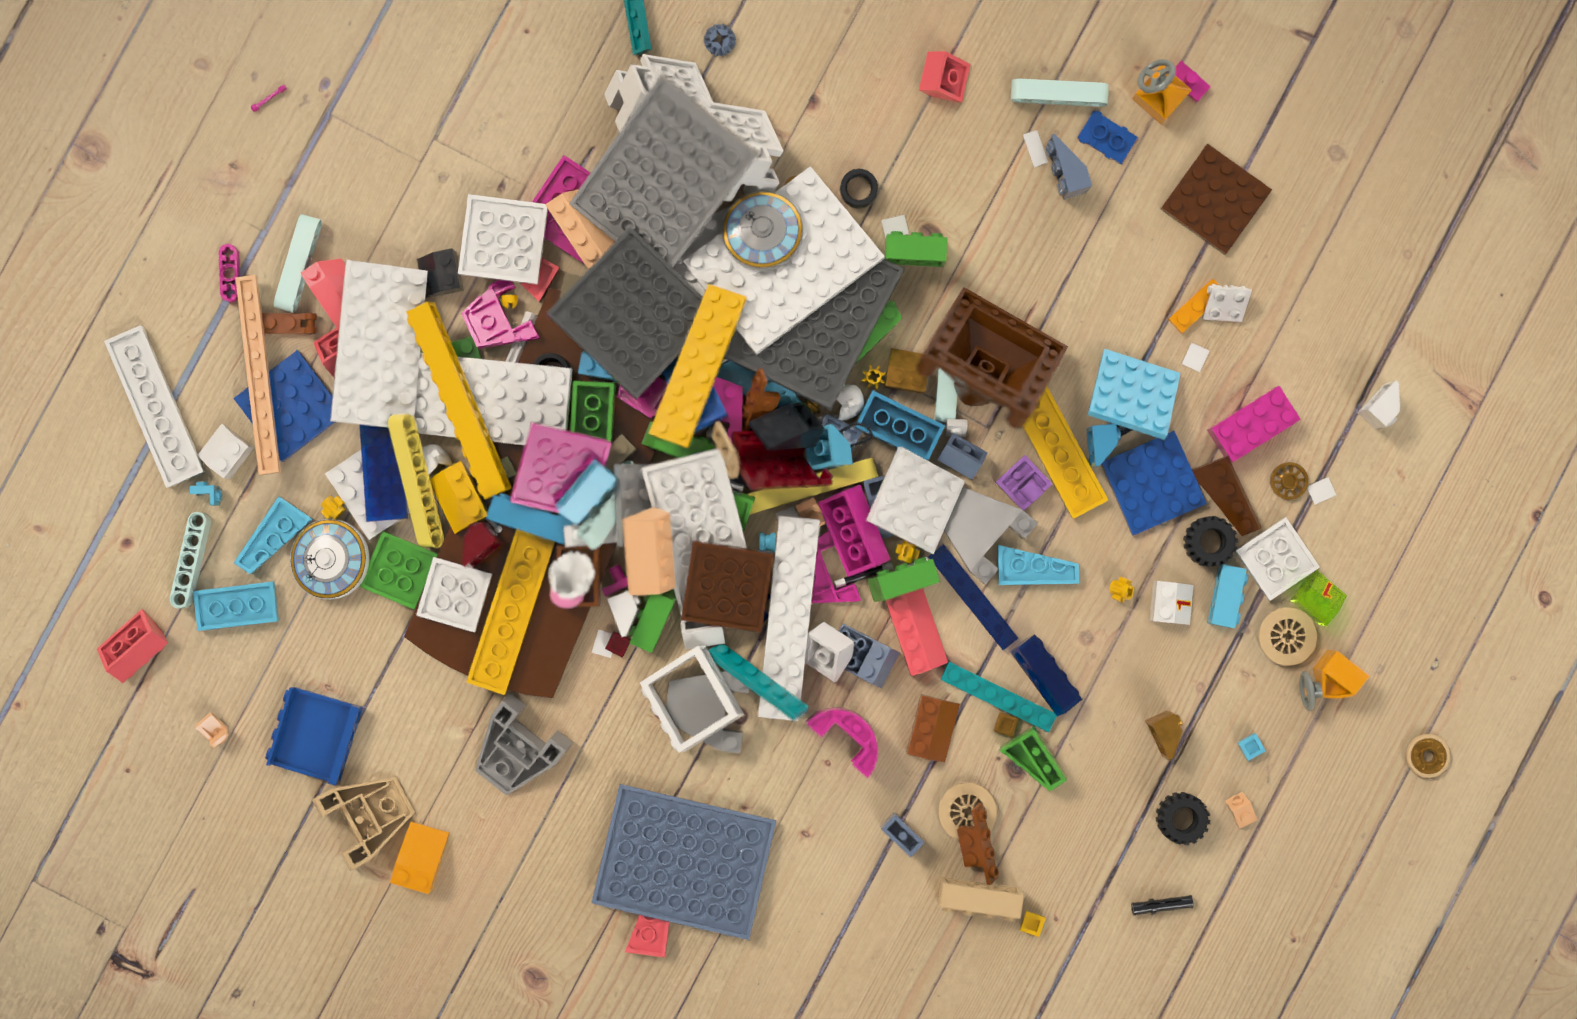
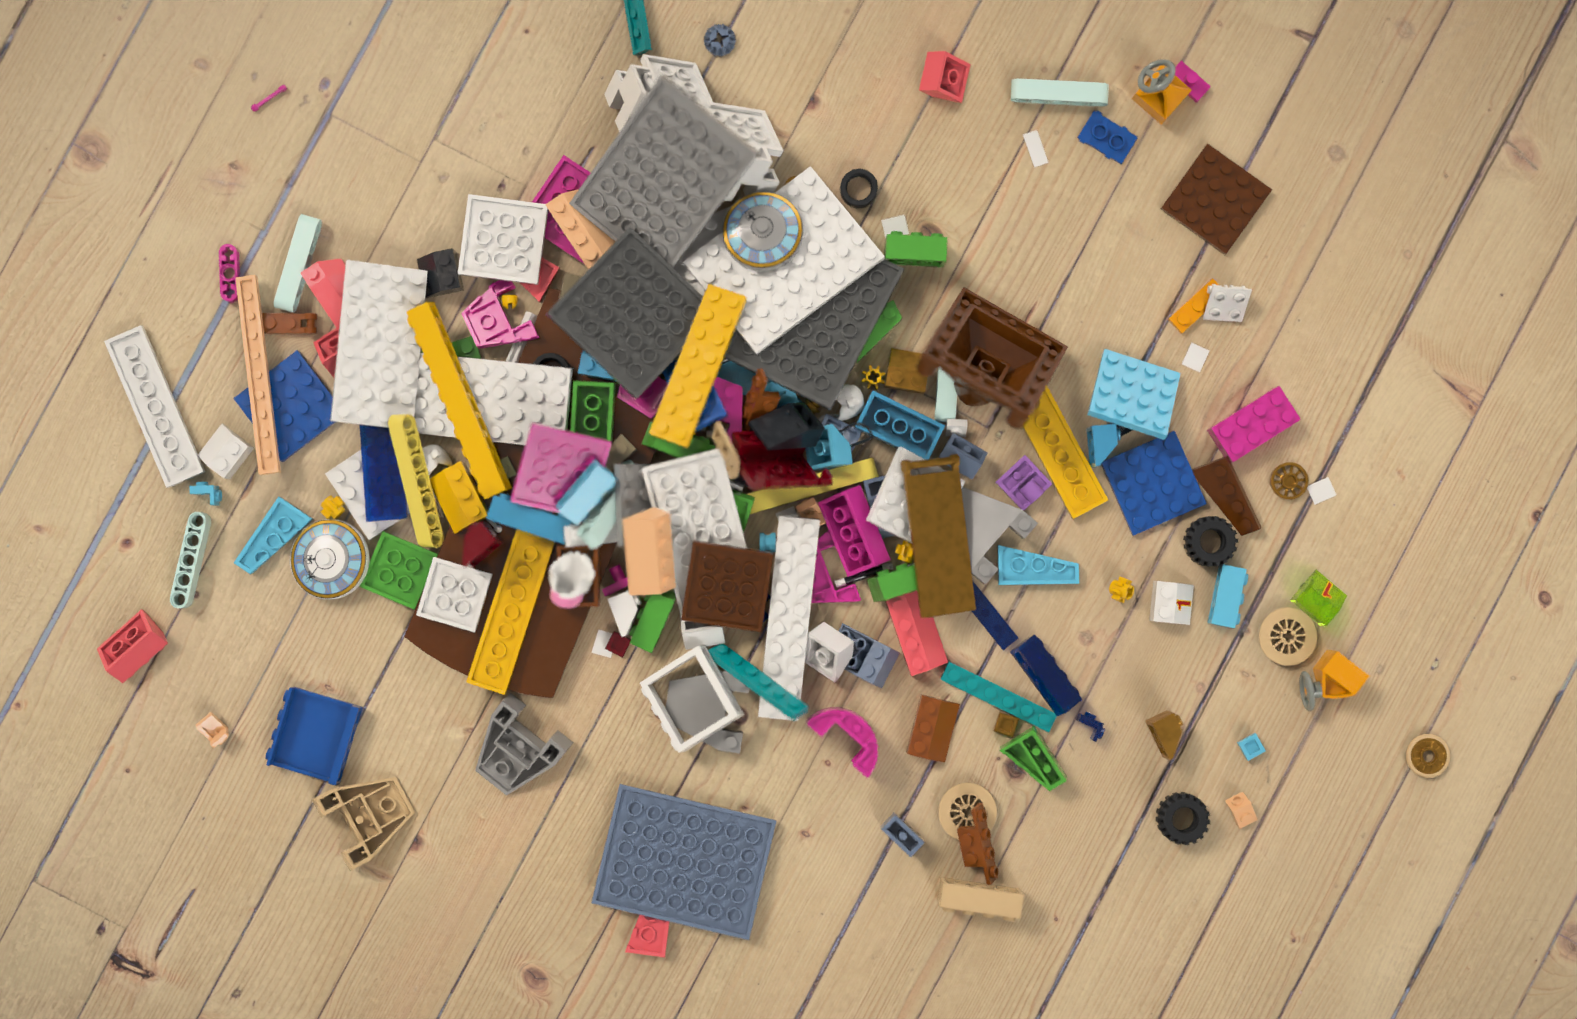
(236, 606): medium azure plate -> none
(420, 858): light orange slope -> none
(939, 538): none -> pearl gold flag
(1032, 923): yellow plate -> none
(1068, 168): sand blue slope -> none
(1089, 719): none -> clear blue bracket
(1153, 906): black pin -> none
(1277, 559): white plate -> none
(1383, 406): white slope -> none

